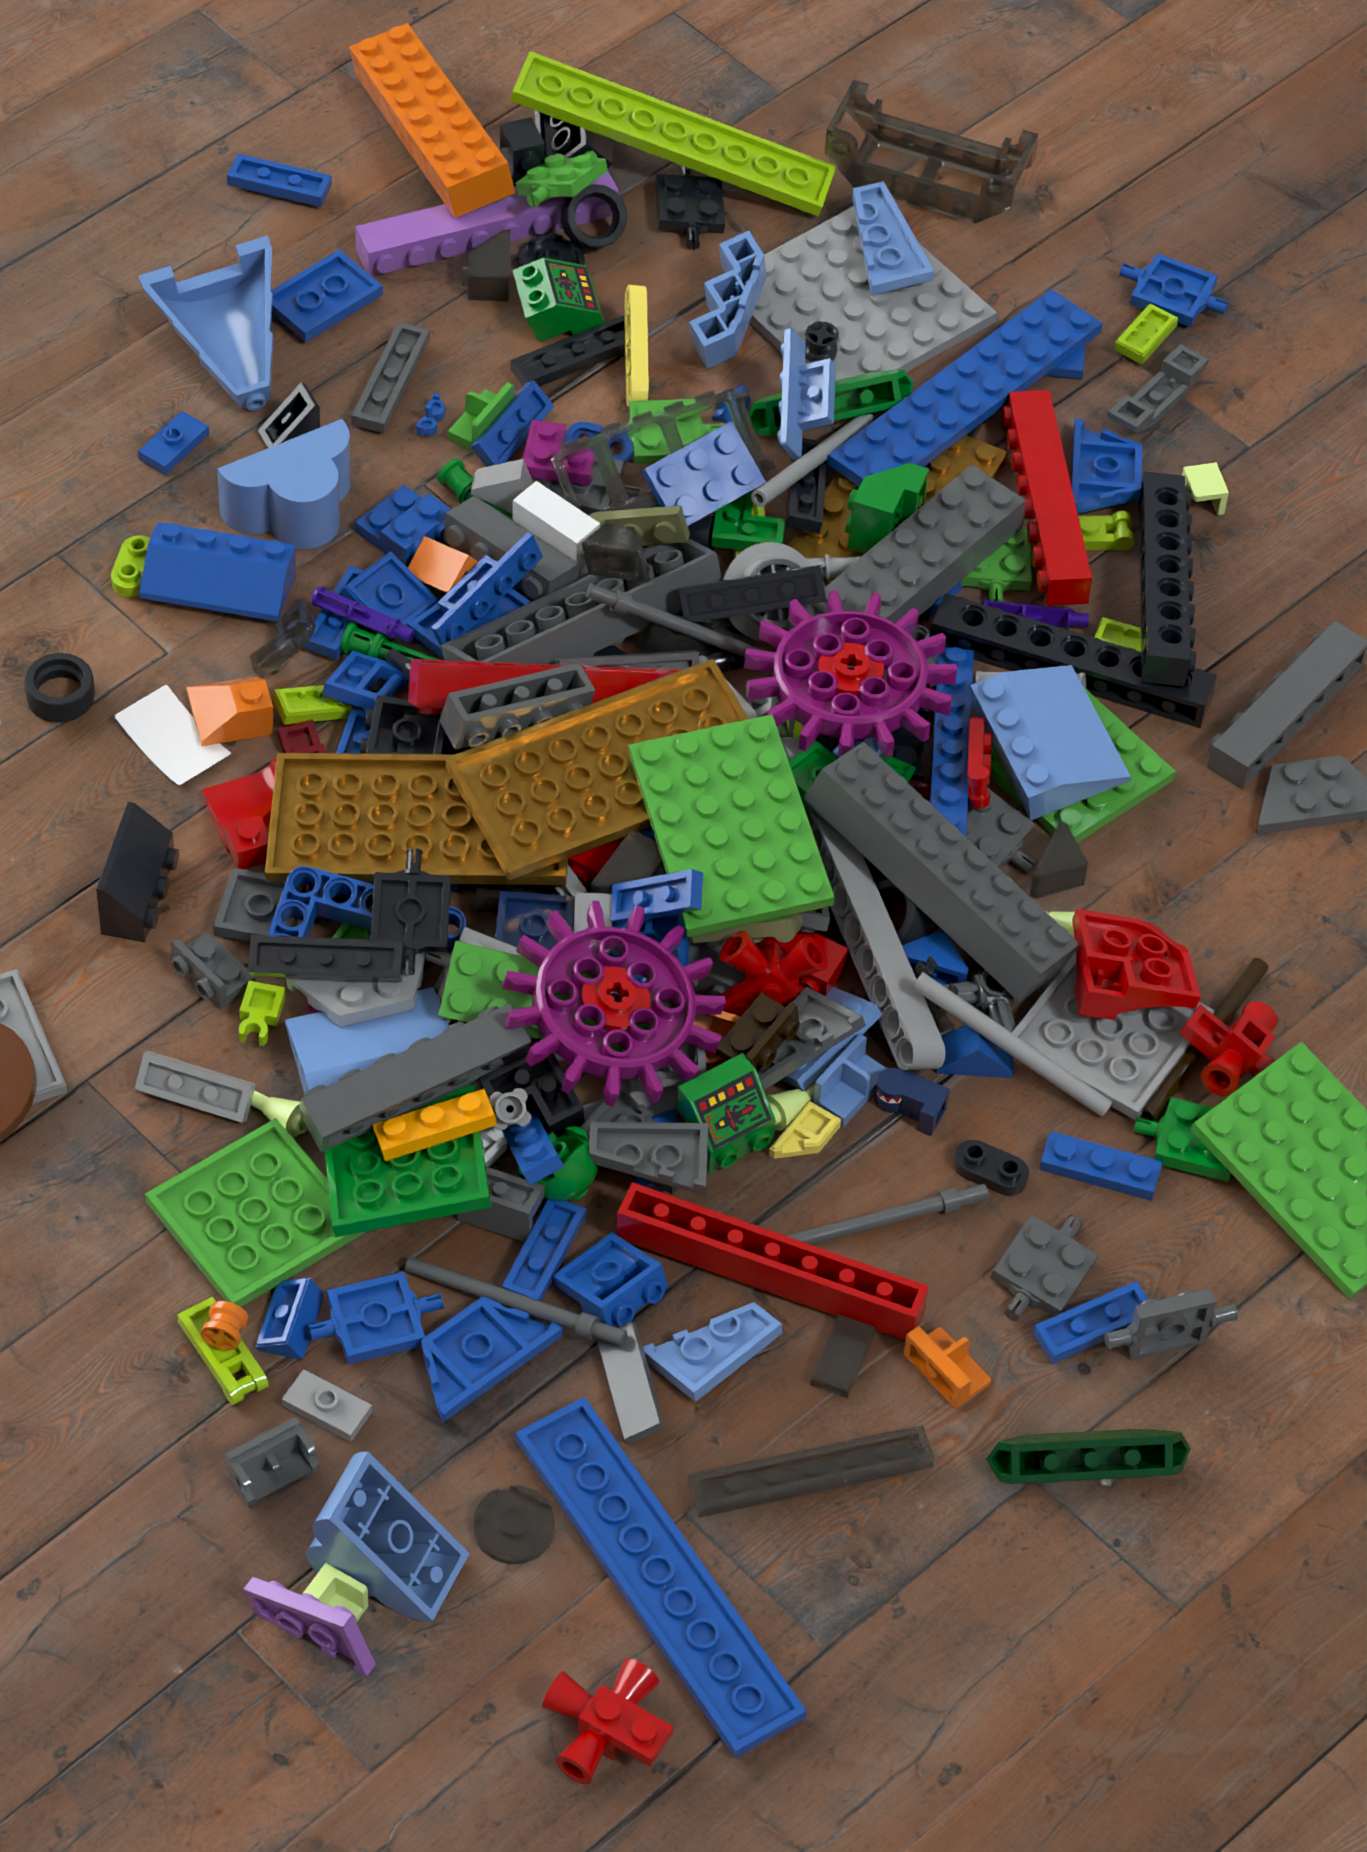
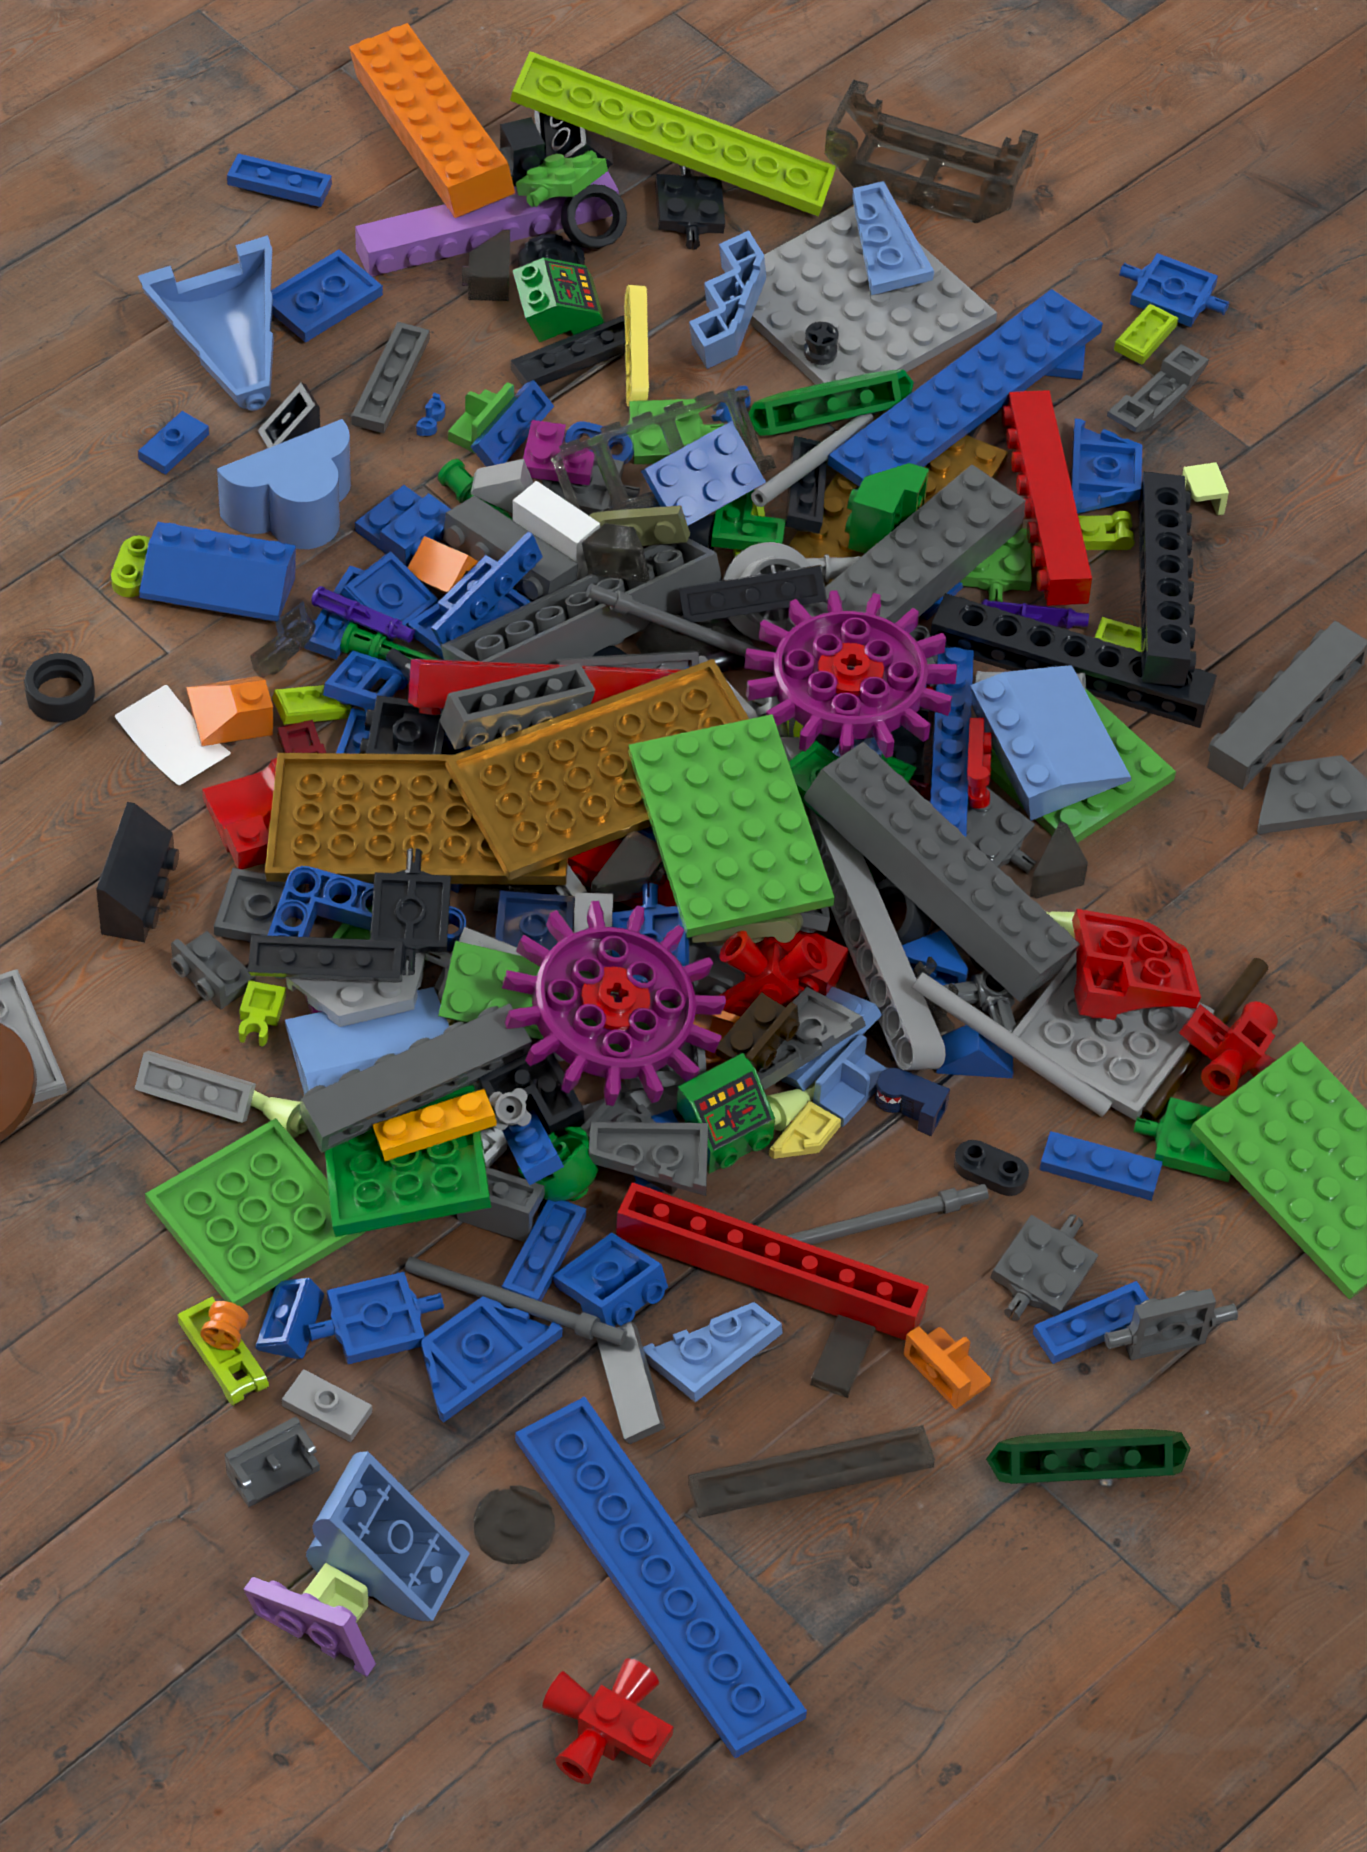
(658, 895): blue plate -> none
(806, 394): medium blue bracket -> none

